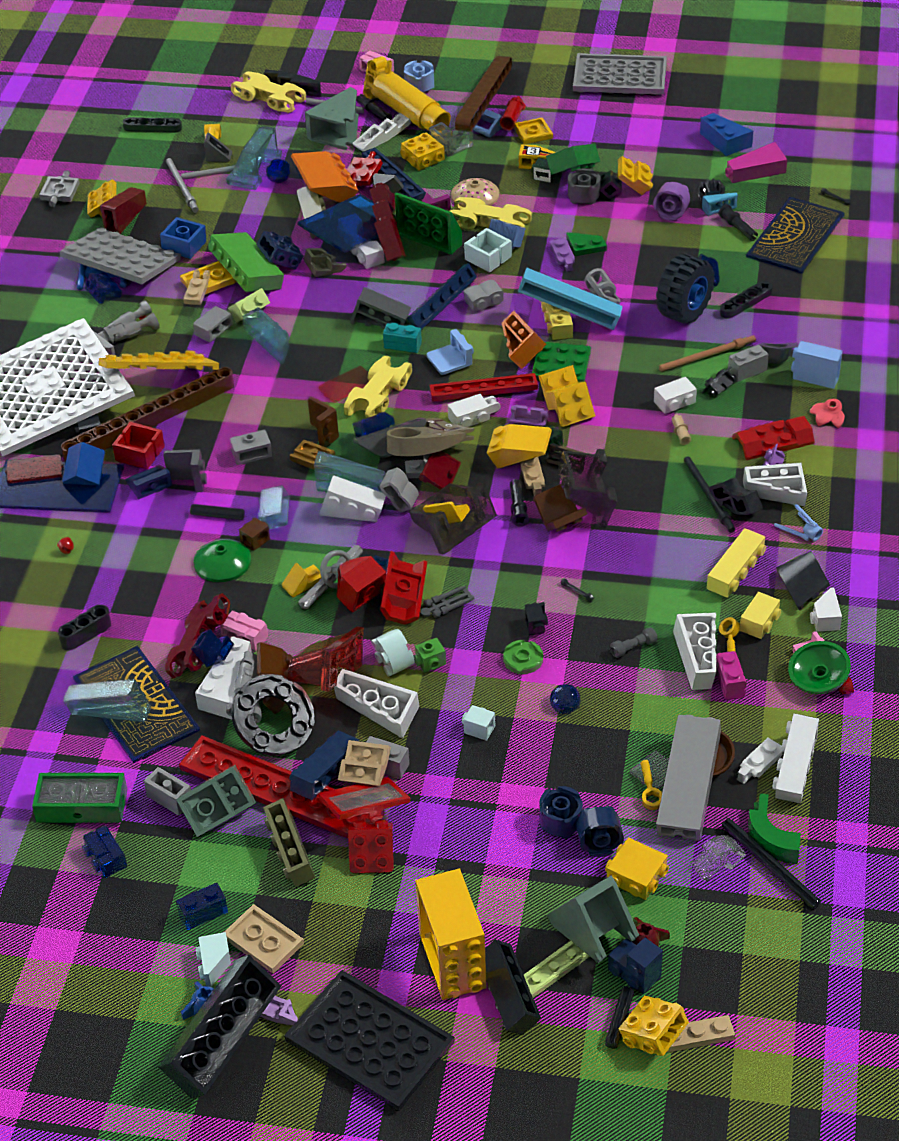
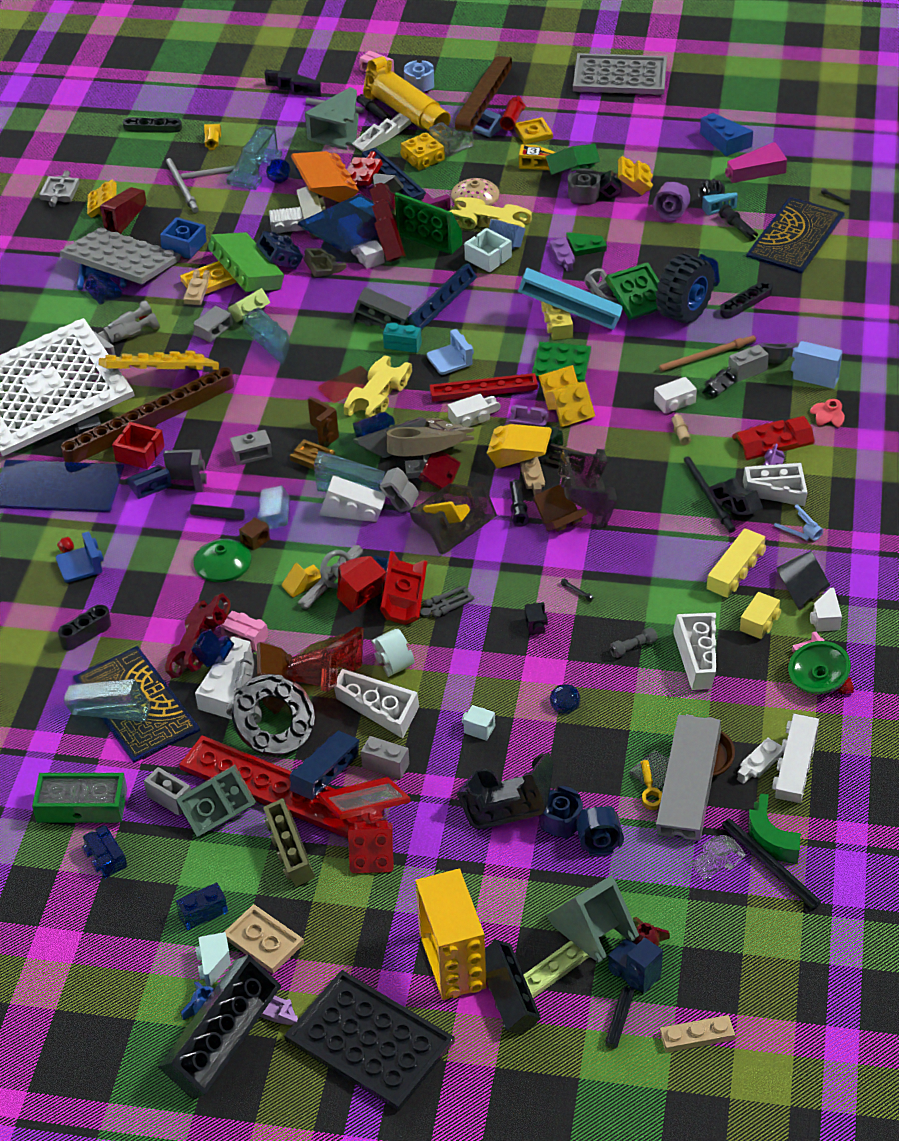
(34, 468): clear red piece -> none
(82, 561): none -> blue bracket
(83, 465): blue slope -> none
(215, 150): dark grey slope -> none
(275, 95): light yellow piece -> none
(285, 220): none -> white brick
(364, 763): tan slope -> none
(430, 655): bright green brick -> none
(483, 295): light grey brick -> none
(497, 803): none -> black windscreen
(521, 340): orange wedge -> none
(523, 657): bright green tile -> none
(541, 171): brick -> none
(635, 290): none -> green plate
(637, 868): yellow brick -> none
(653, 1025): yellow brick -> none
(730, 675): dark pink brick -> none
(731, 633): yellow piece -> none

